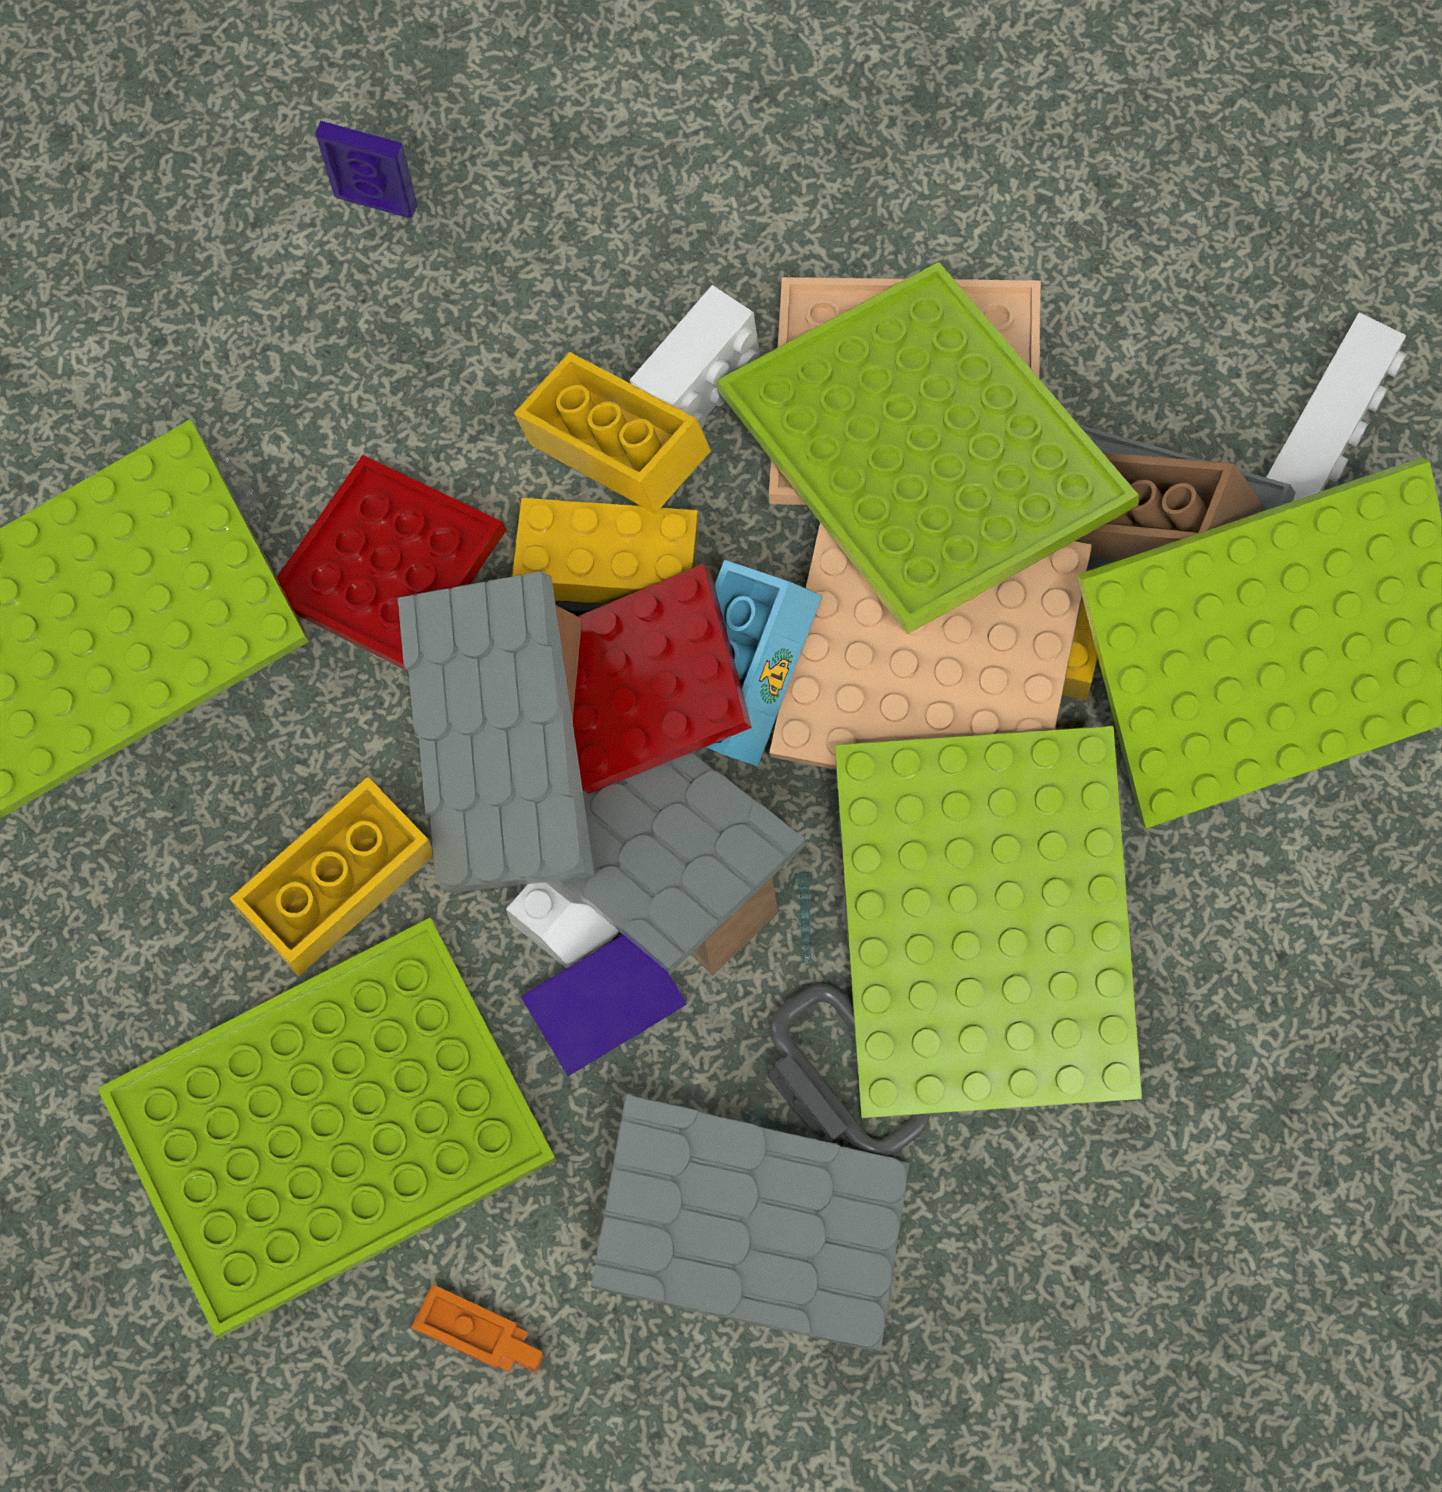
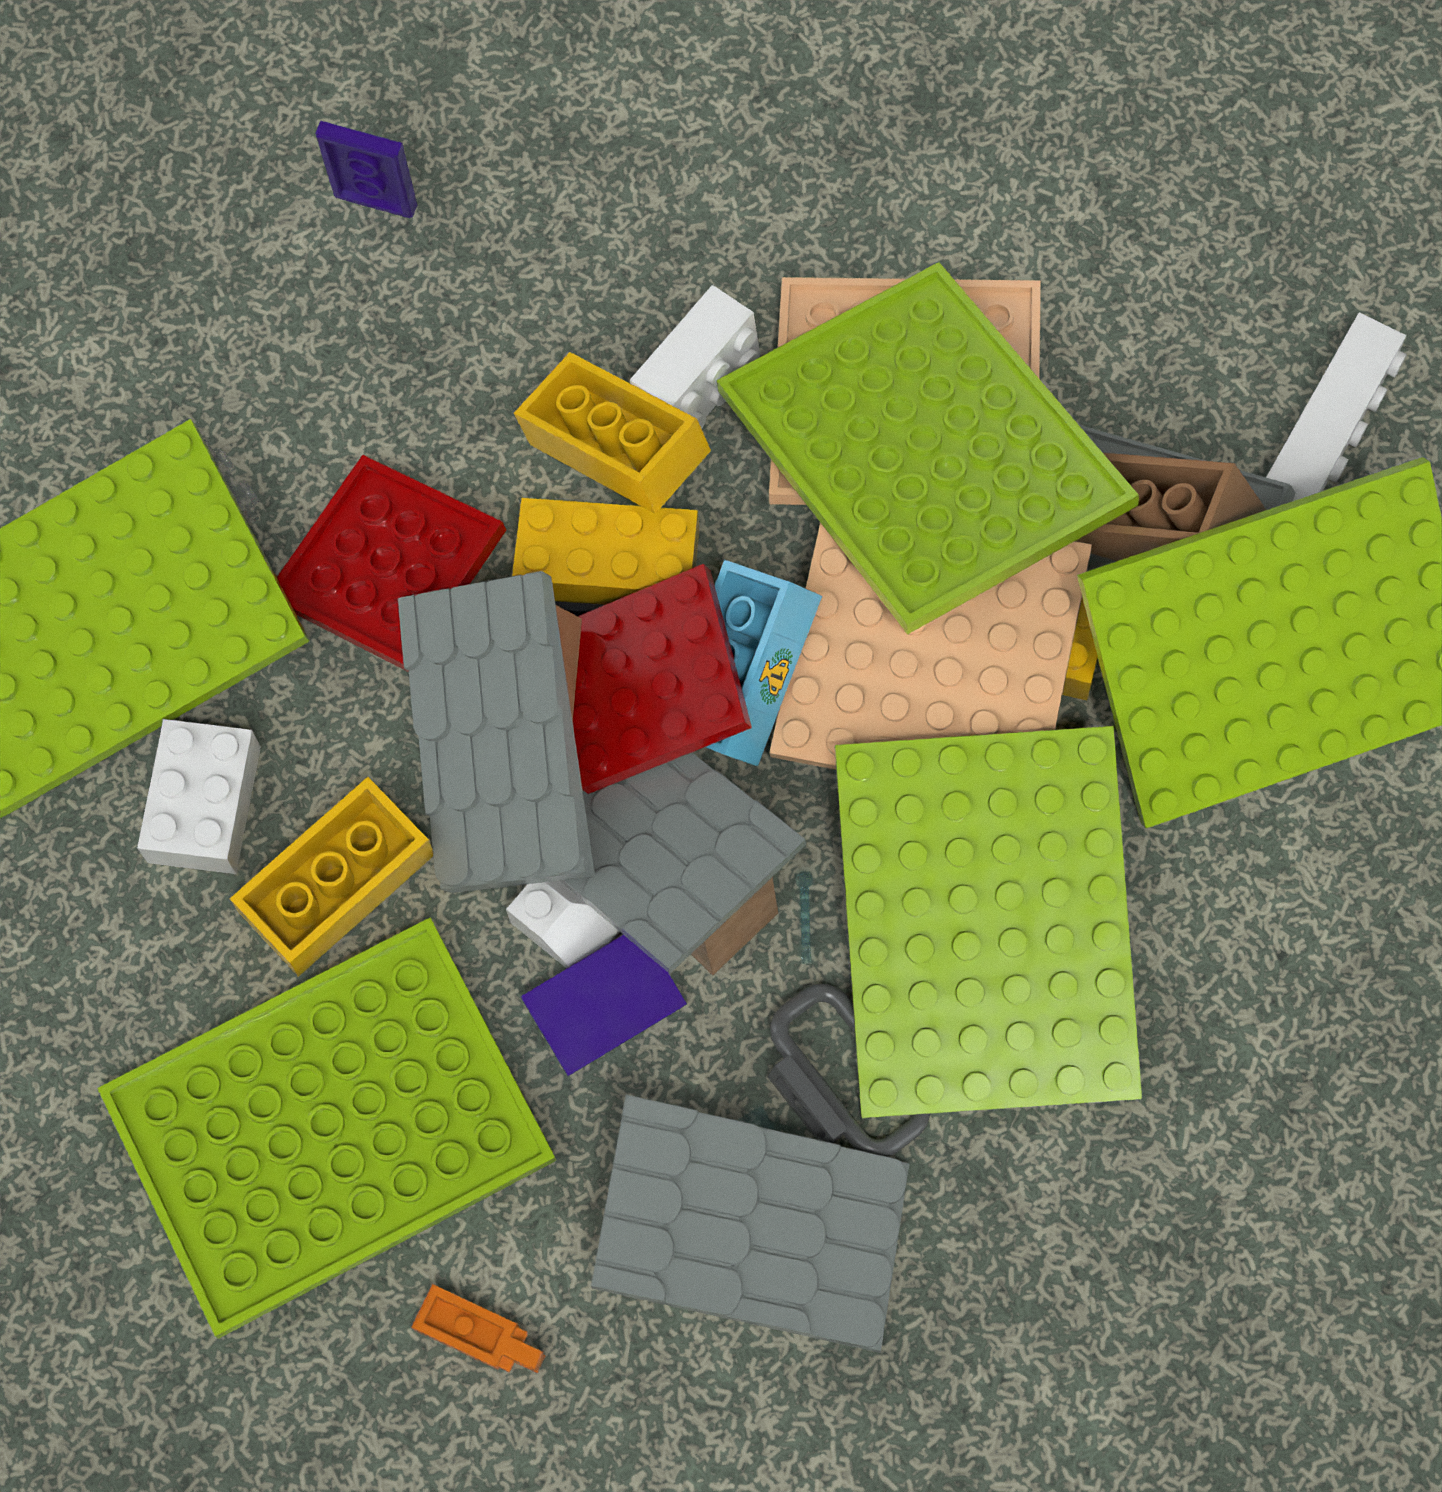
(199, 796): none -> white brick

